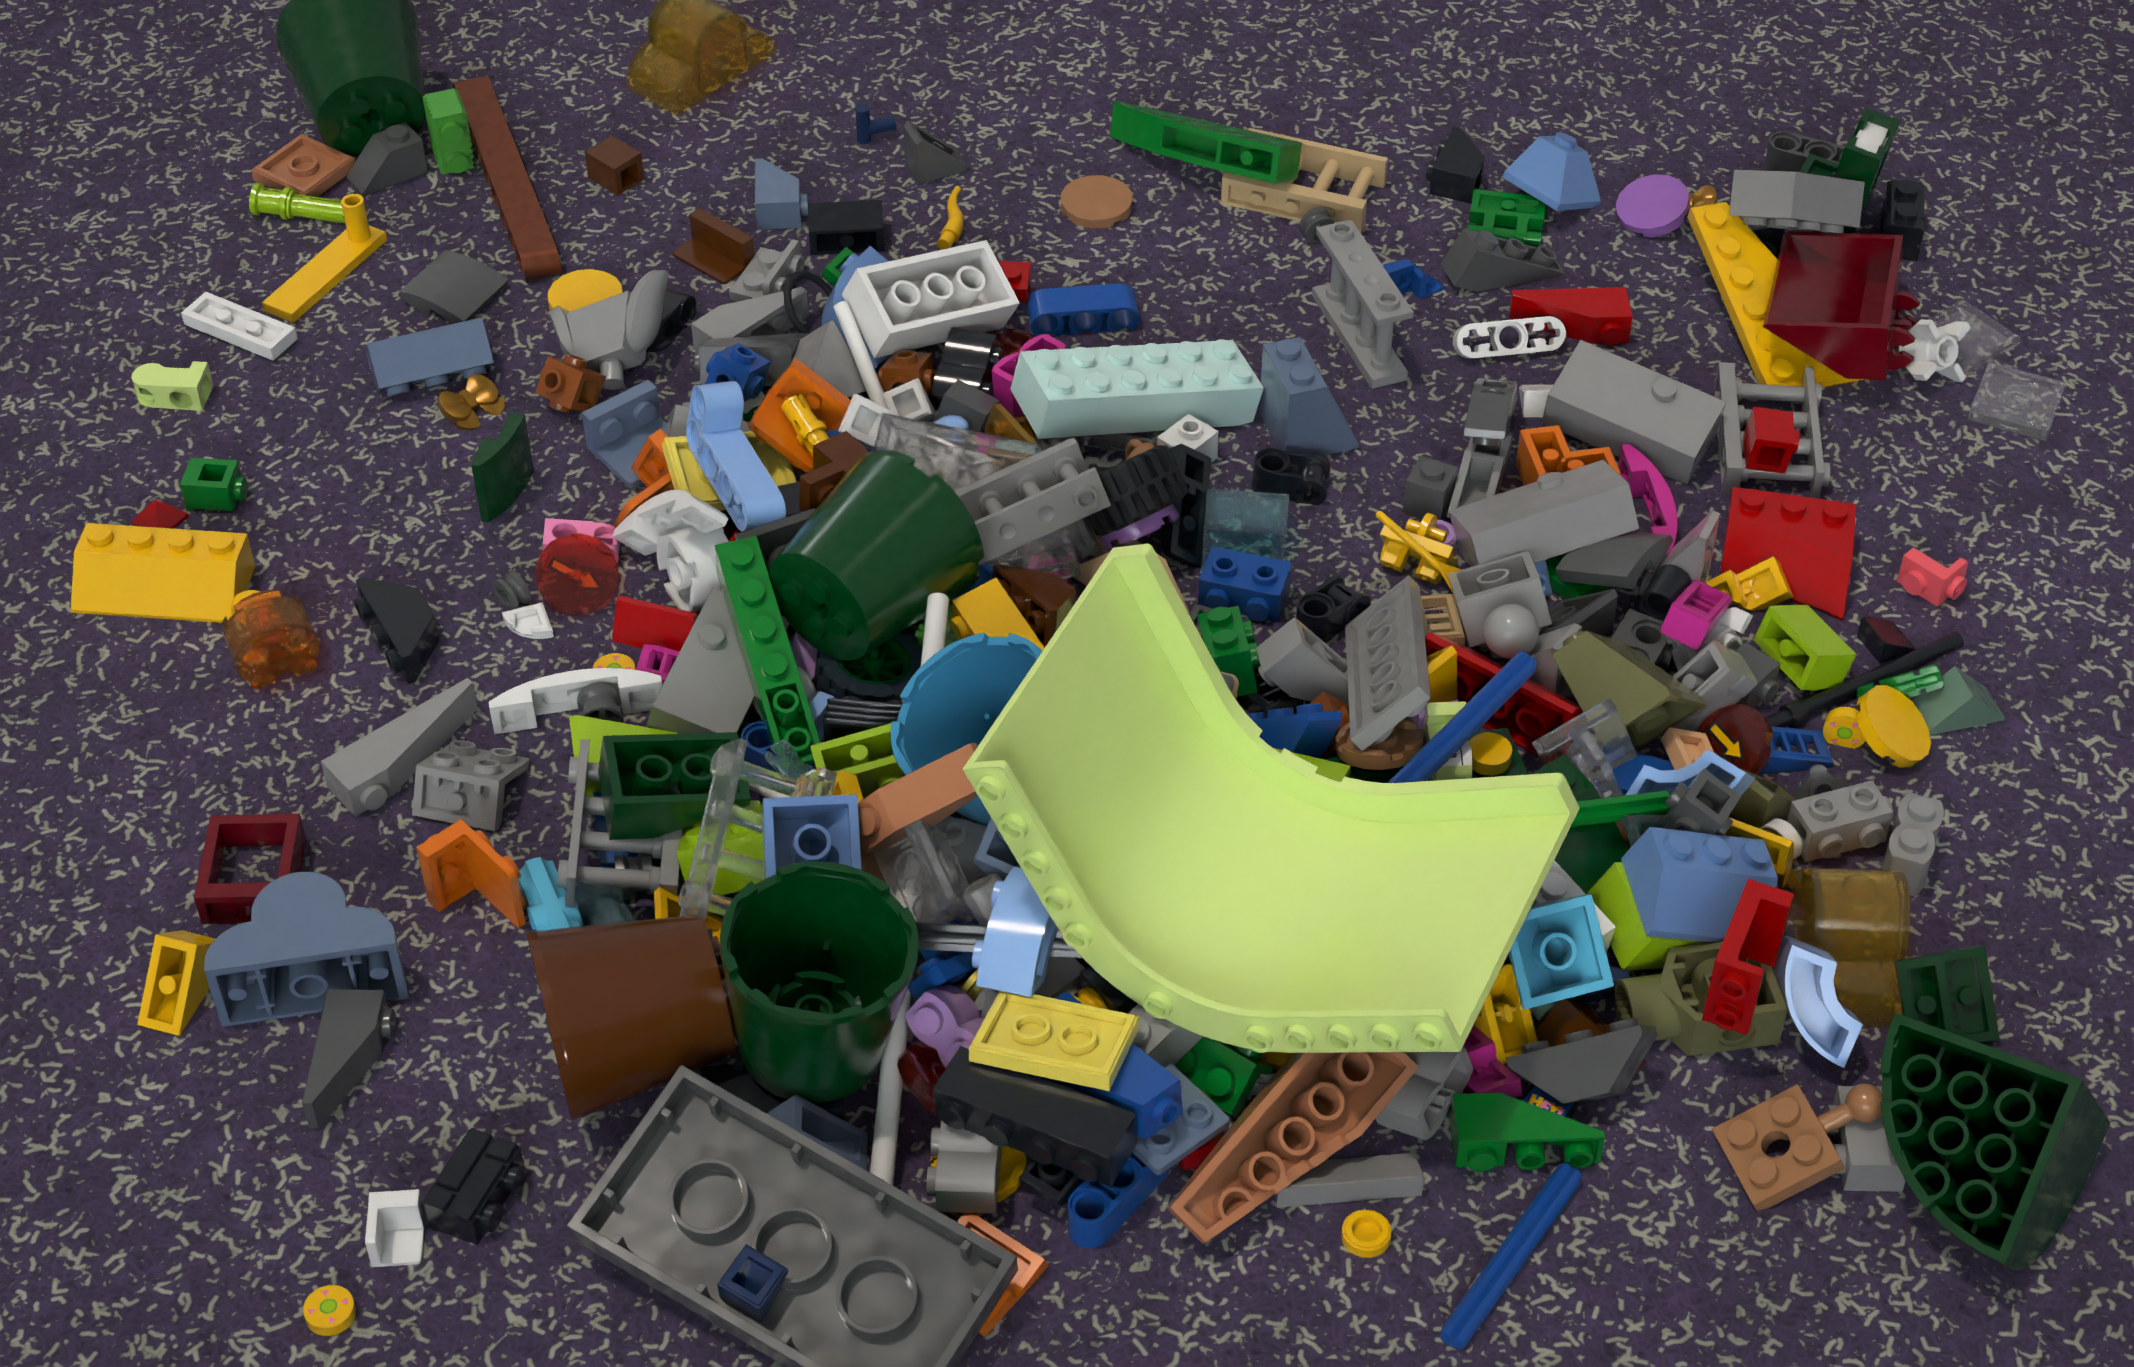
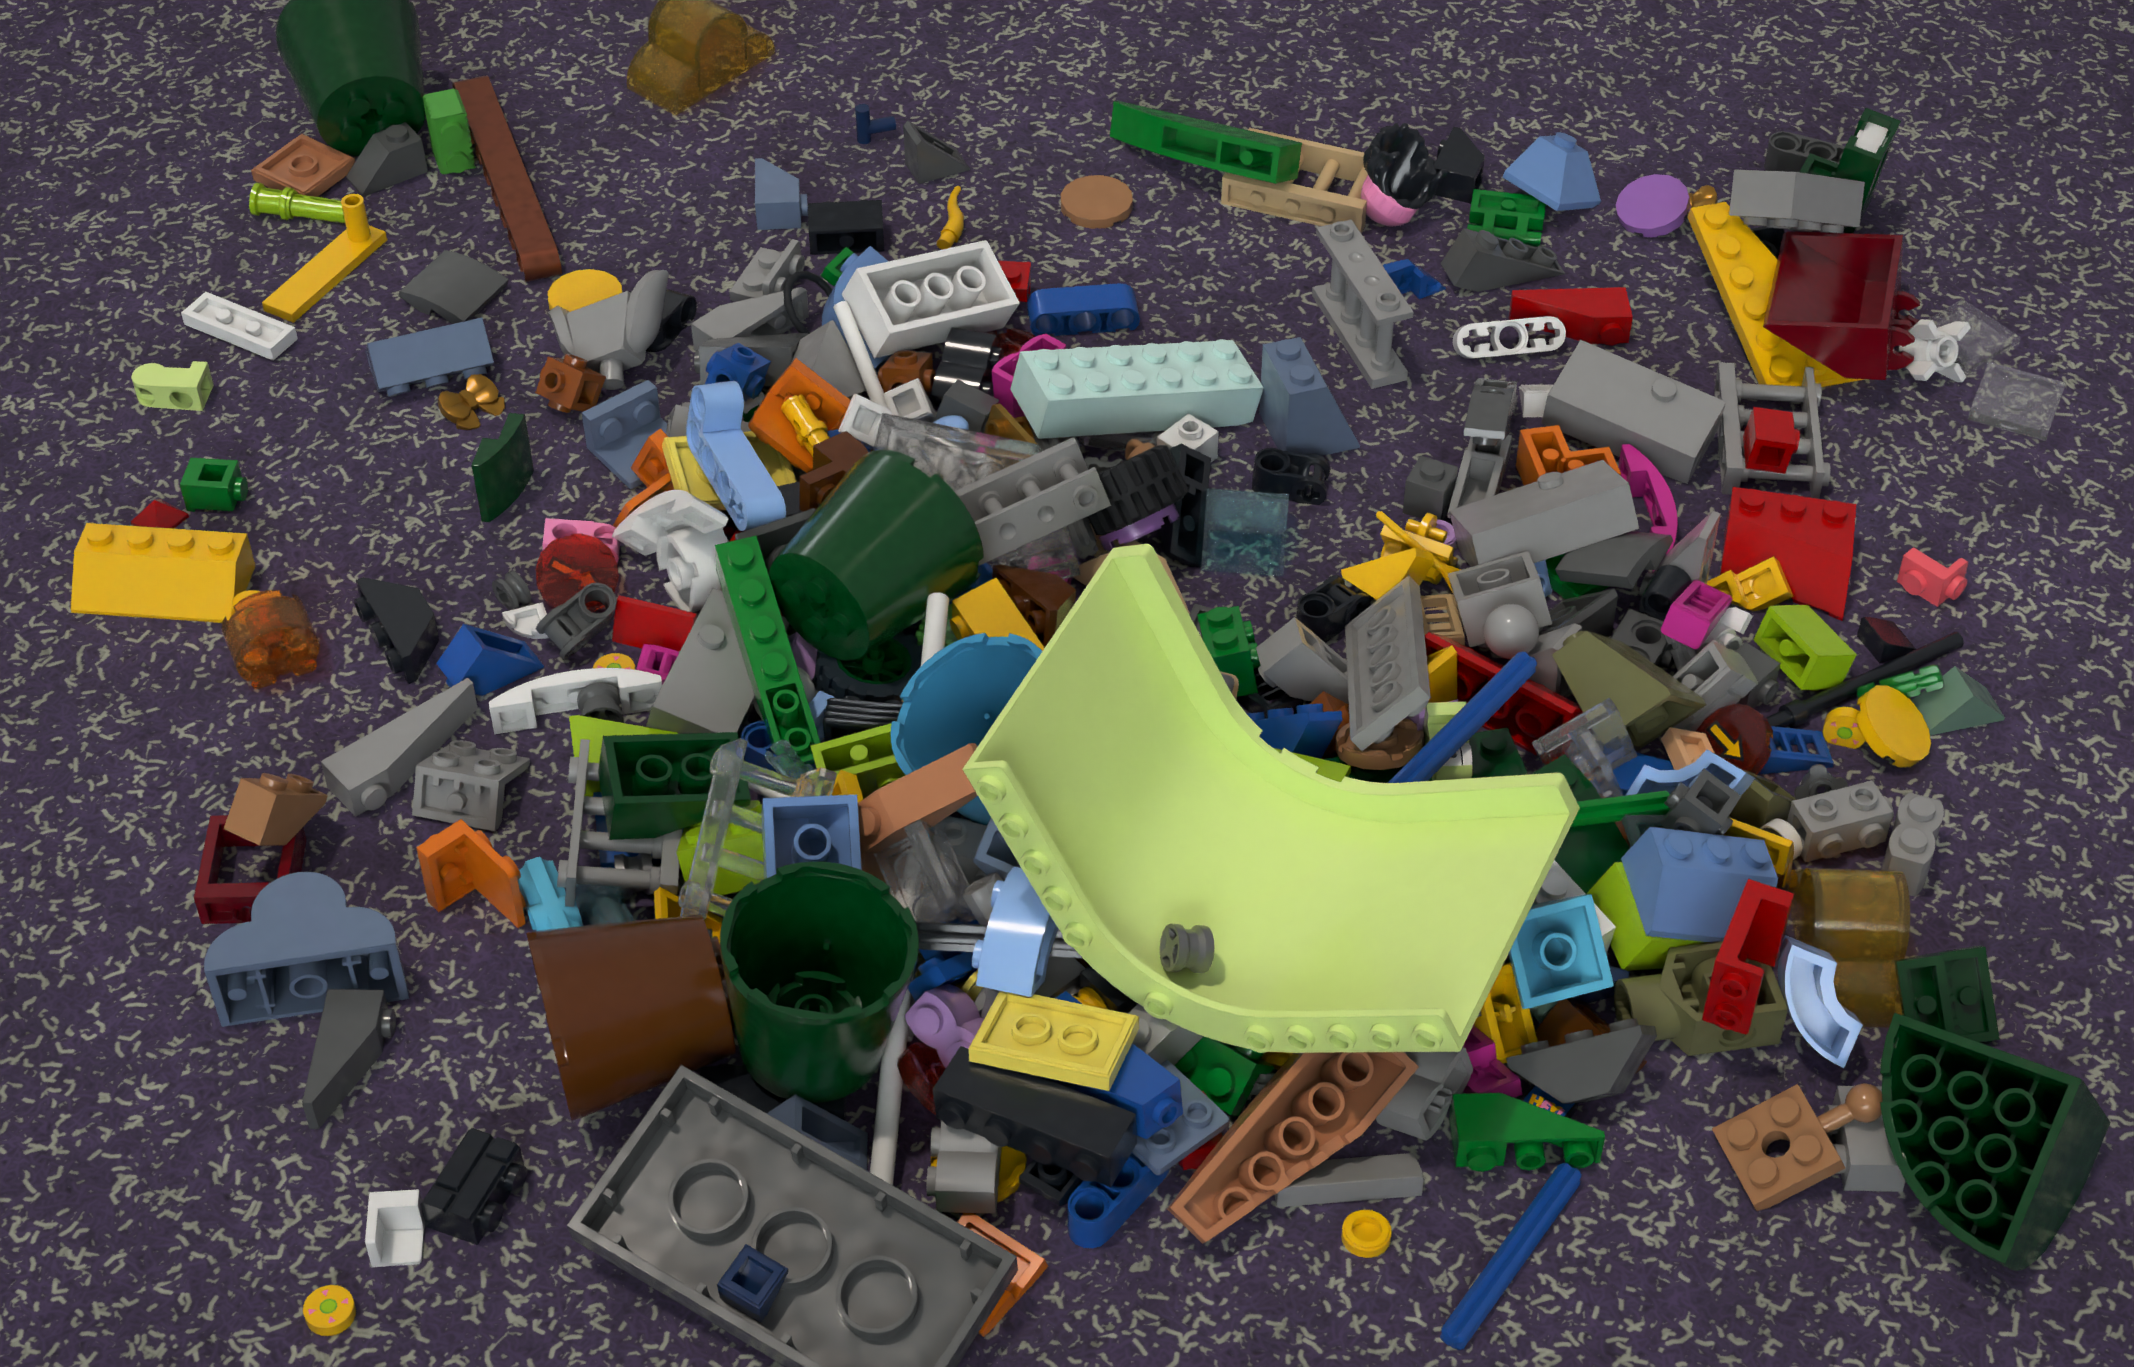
(174, 981): yellow slope -> none
(273, 808): none -> medium nougat slope
(486, 659): none -> blue slope
(572, 624): none -> dark grey piece
(614, 165): reddish brown brick -> none
(716, 247): reddish brown panel -> none
(1186, 948): none -> flat silver wheel
(1246, 581): blue brick -> none
(1311, 220): dark grey bush -> none
(1384, 573): none -> yellow slope
(1398, 175): none -> black hair
(1490, 753): yellow tile -> none
(1904, 215): black brick -> none

